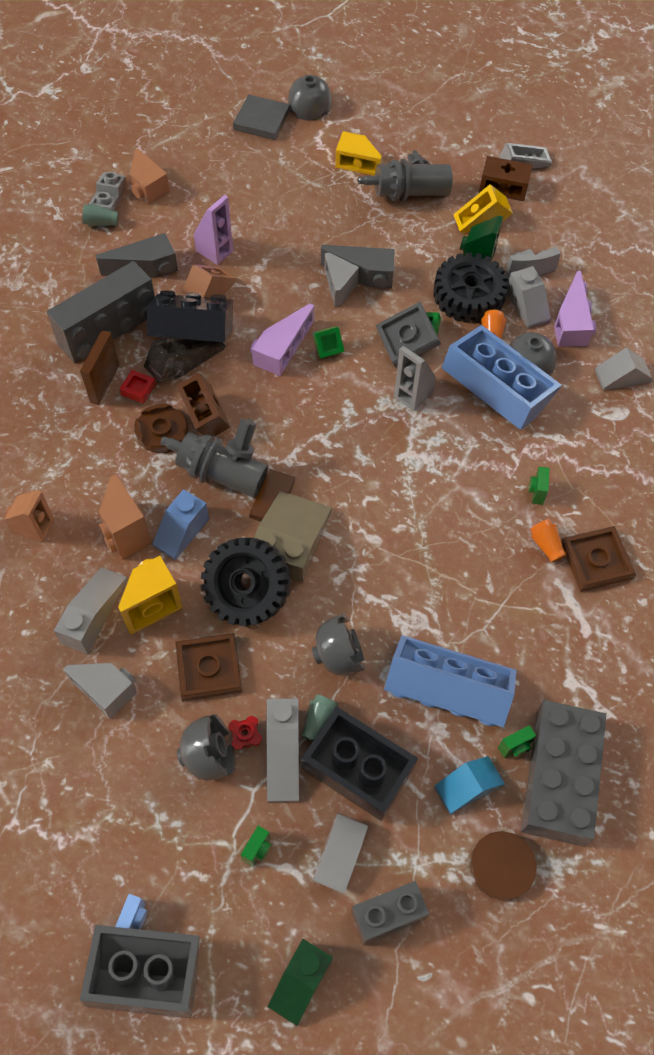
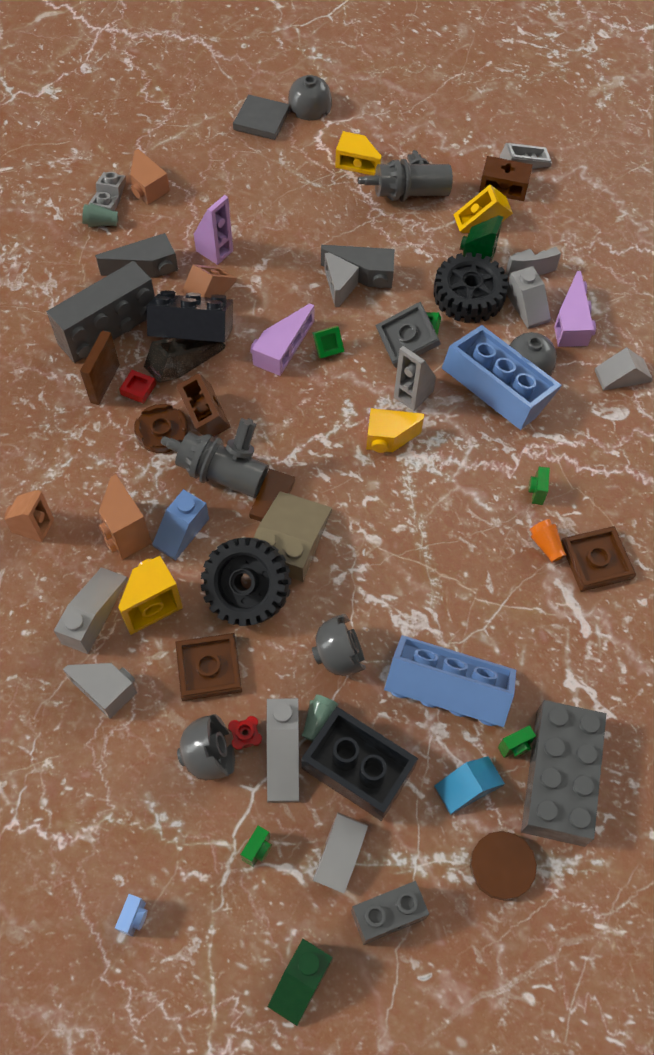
(141, 971): dark grey slope -> none
(392, 429): none -> yellow slope
(494, 322): orange cone -> none

